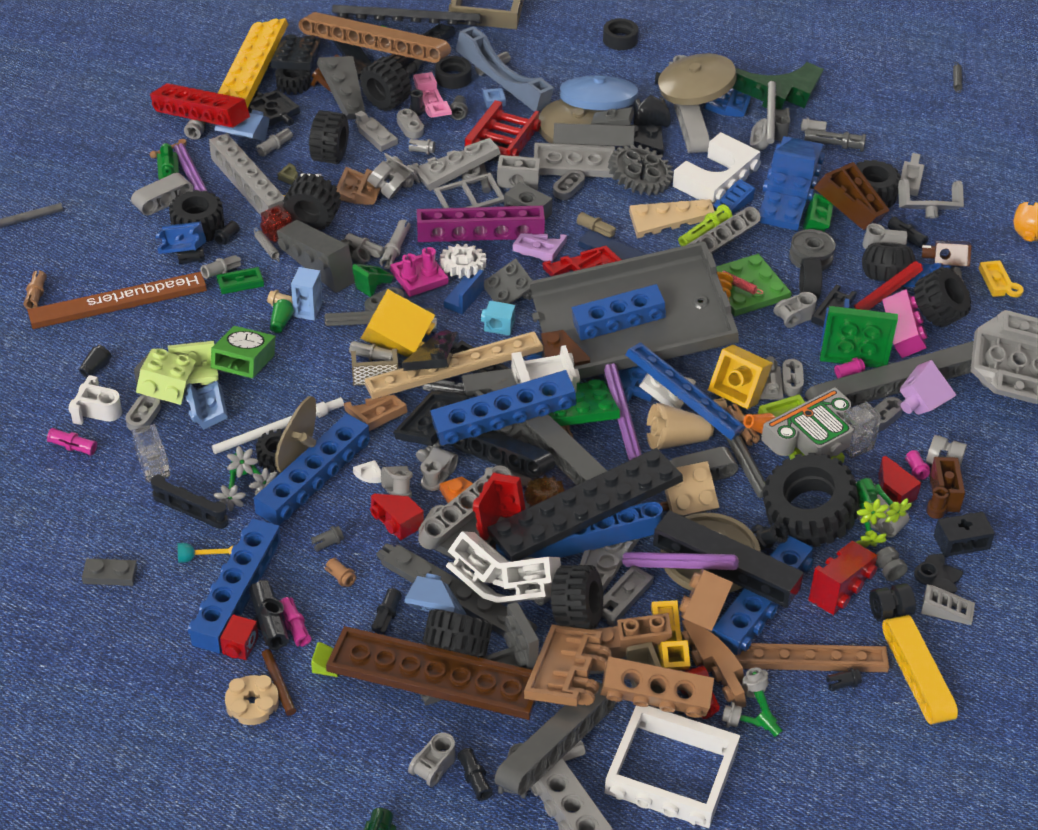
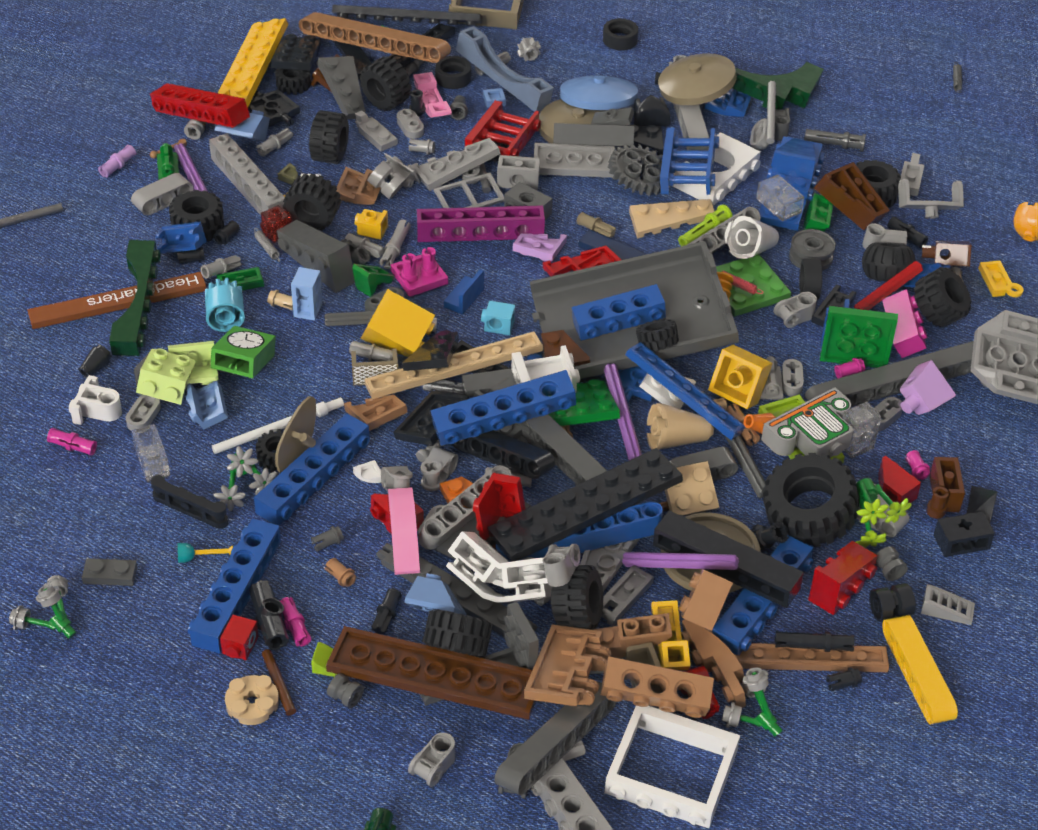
(35, 289): medium nougat pin -> none
(48, 596): none -> plant
(117, 161): none -> lavender pin
(128, 331): none -> dark green arch
(224, 305): none -> medium azure gear
(281, 314): green cone -> none
(345, 690): none -> dark grey wheel
(372, 223): none -> yellow brick
(404, 531): none -> bright pink slope
(462, 260): white gear -> none
(475, 774): black pin -> none
(509, 283): dark grey hinge -> none
(529, 49): none -> light grey gear
(542, 489): clear orange gear -> none
(560, 564): none -> light grey piece
(568, 184): flat silver plate -> none
(658, 334): none -> black tyre
(671, 155): none -> blue fence
(740, 193): blue slope -> none
(749, 237): none -> white cone
(780, 197): none -> clear brick
(813, 125): light grey pin -> none
(814, 641): none -> black pin
(938, 574): black plate -> none
(940, 443): light grey wheel -> none
(981, 501): none -> black slope

